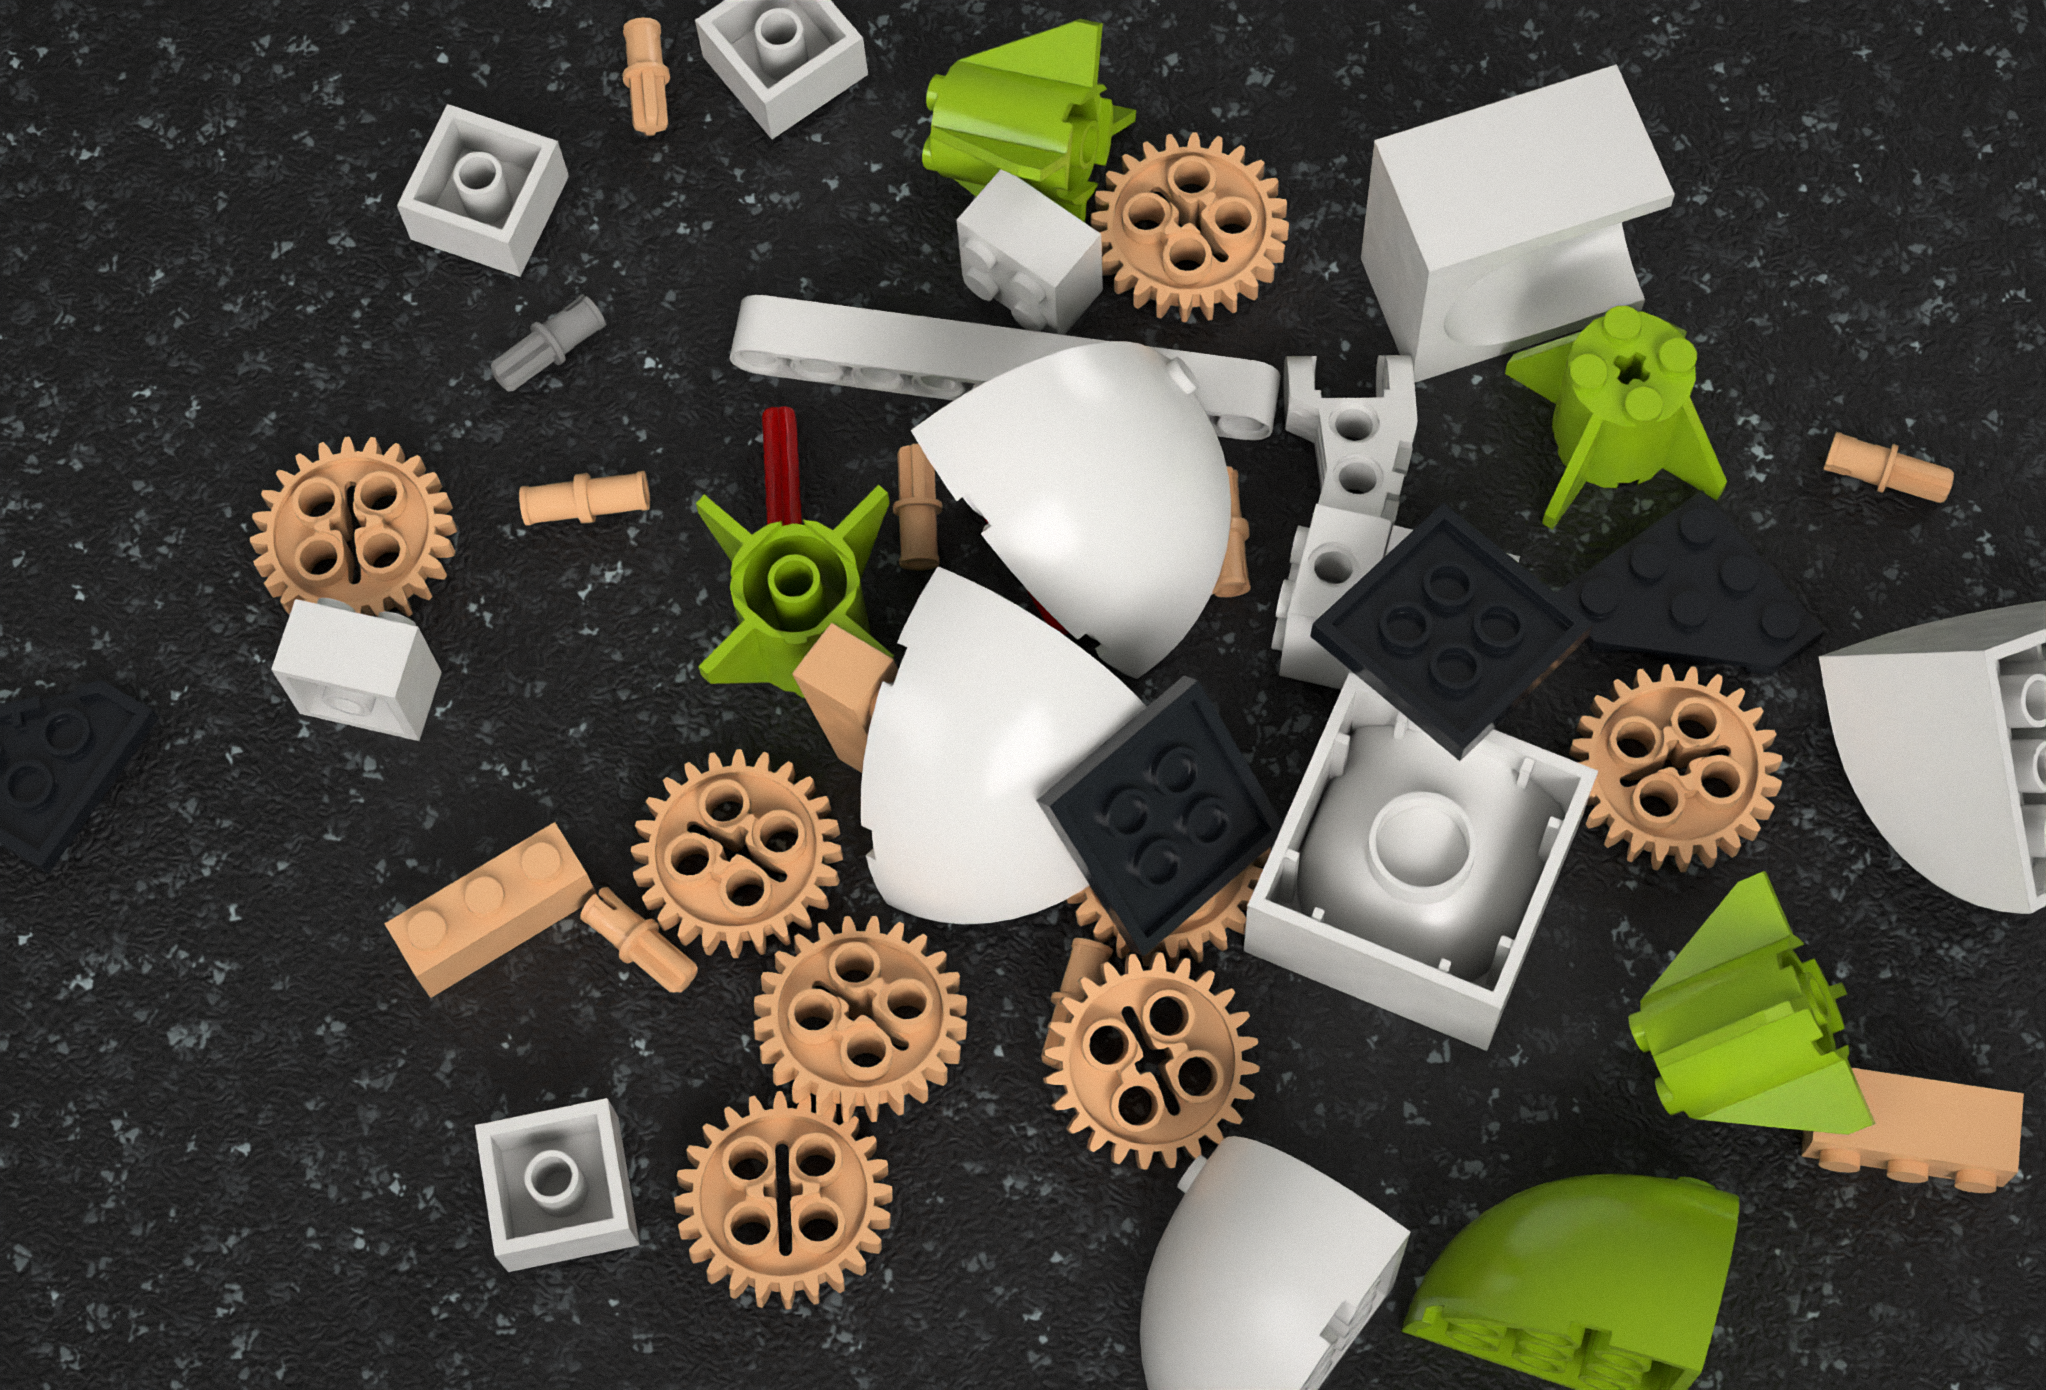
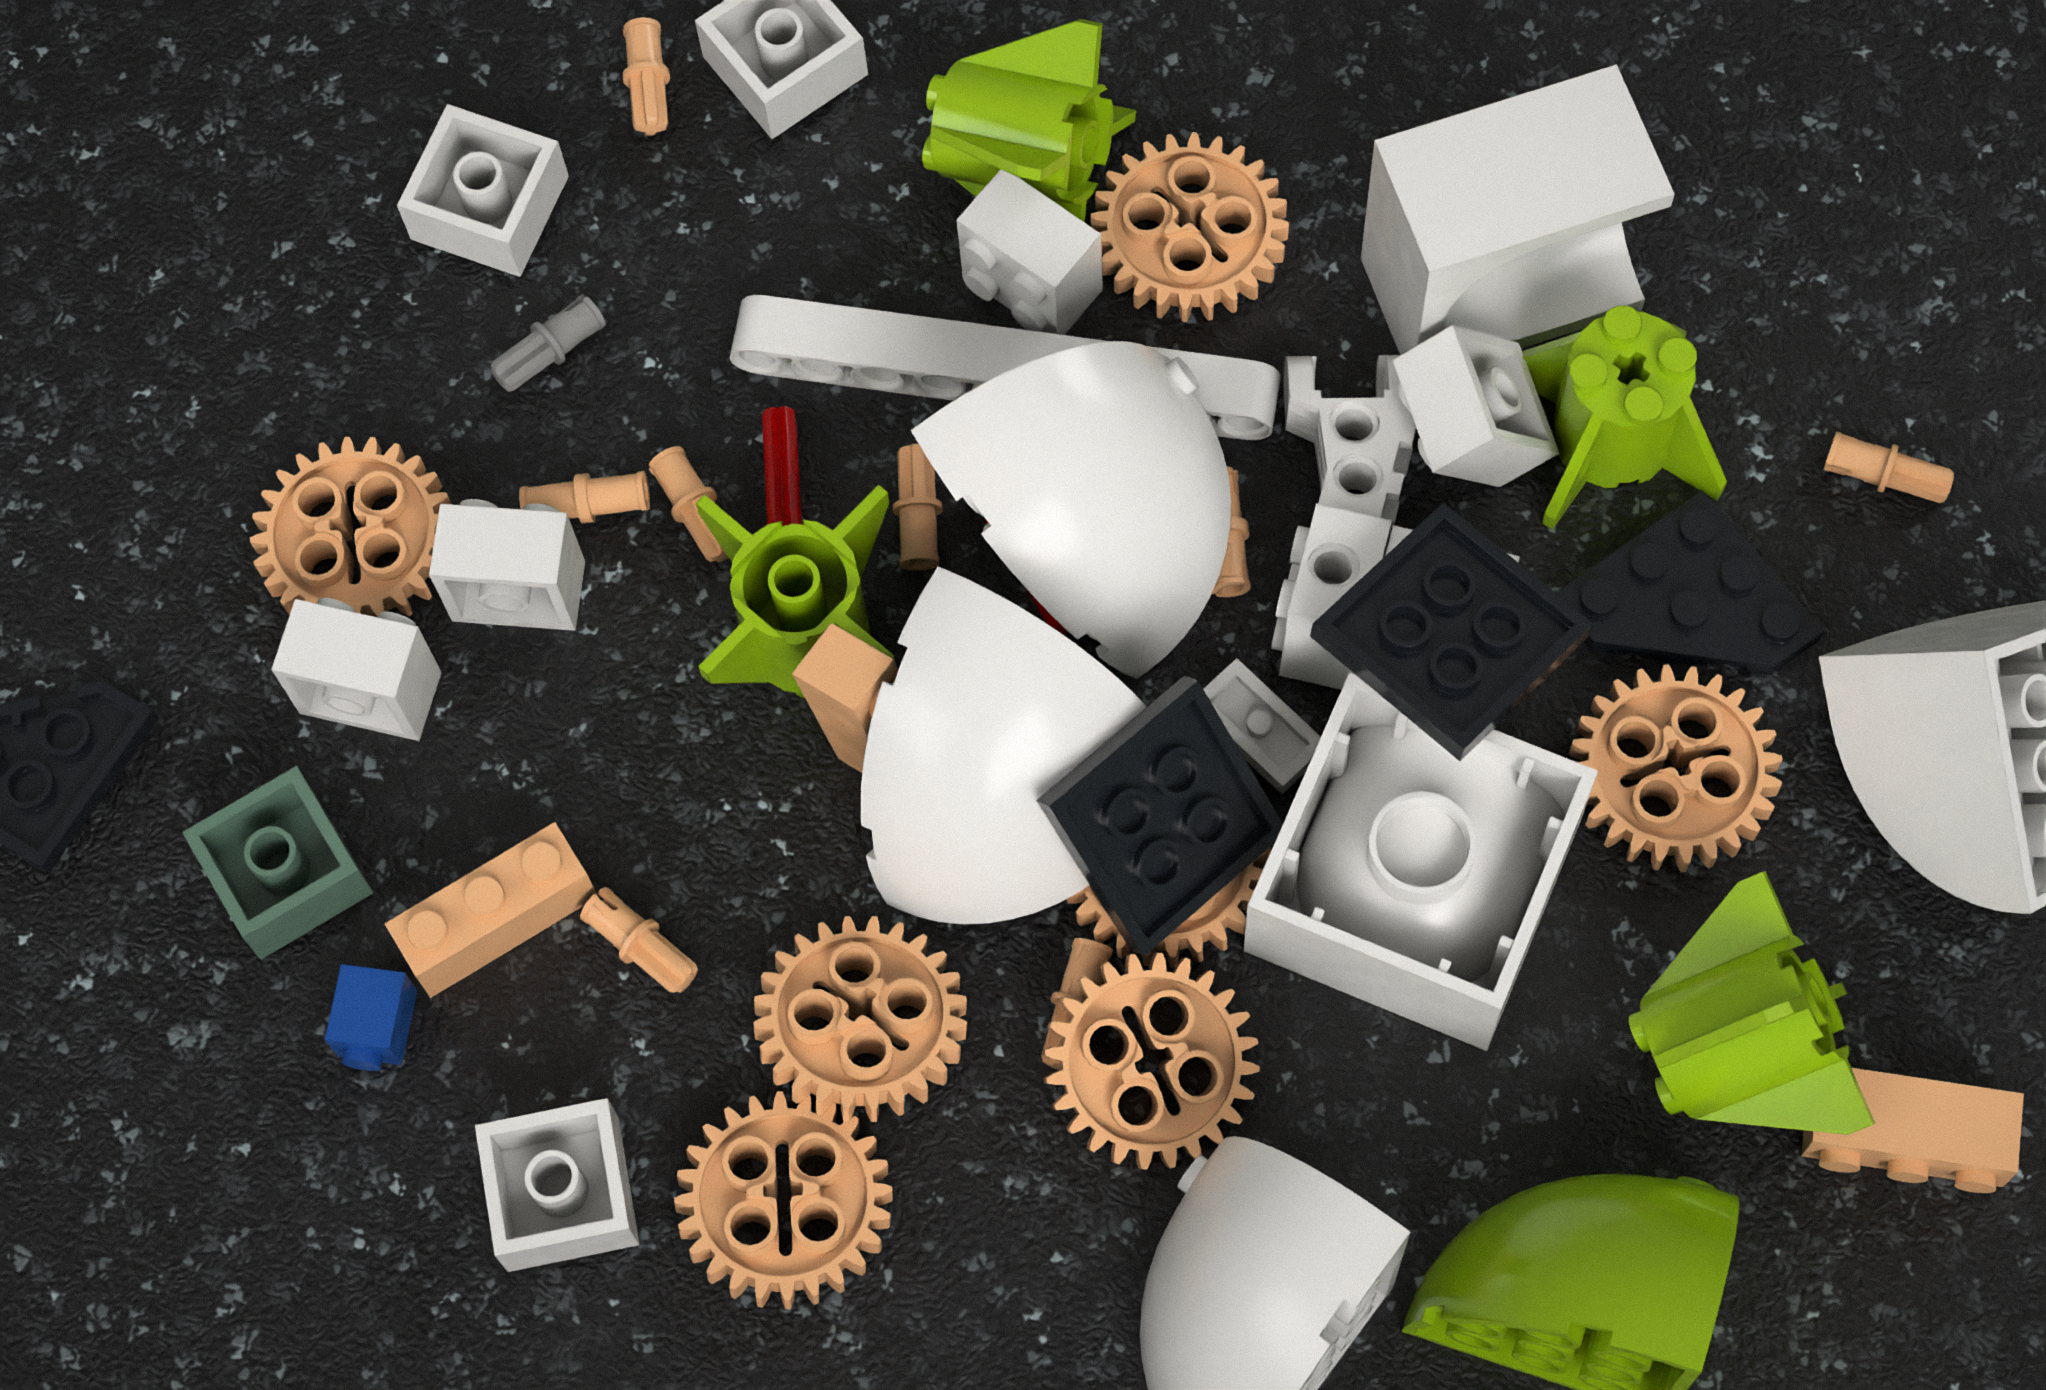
(277, 863): none -> sand green brick
(370, 1017): none -> blue brick
(507, 565): none -> white brick
(684, 490): none -> light nougat axle
(704, 899): light nougat gear -> none
(1262, 726): none -> white plate
(1474, 407): none -> white brick

